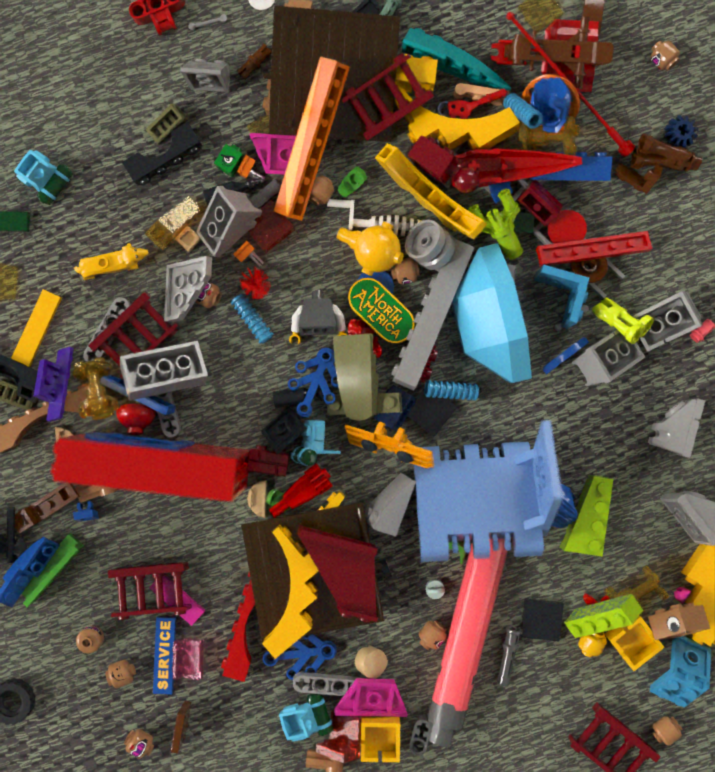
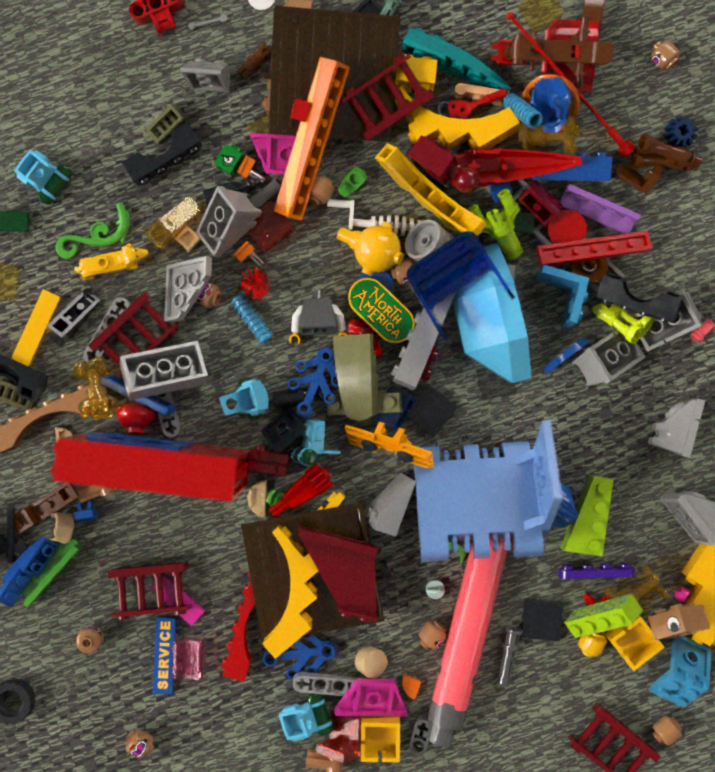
(53, 382): dark purple bracket -> none
(63, 527): none -> tan hair
(72, 317): none -> black slope
(95, 230): none -> bright green plant
(120, 673): medium nougat head -> none
(180, 727): reddish brown tile -> none
(250, 397): none -> medium azure piece
(300, 110): none -> red slope
(411, 685): none -> orange tile
(450, 270): none -> clear blue windscreen
(451, 390): dark azure piece -> none
(588, 571): none -> dark purple plate
(598, 209): none -> medium lavender fence
(615, 290): none -> black arch

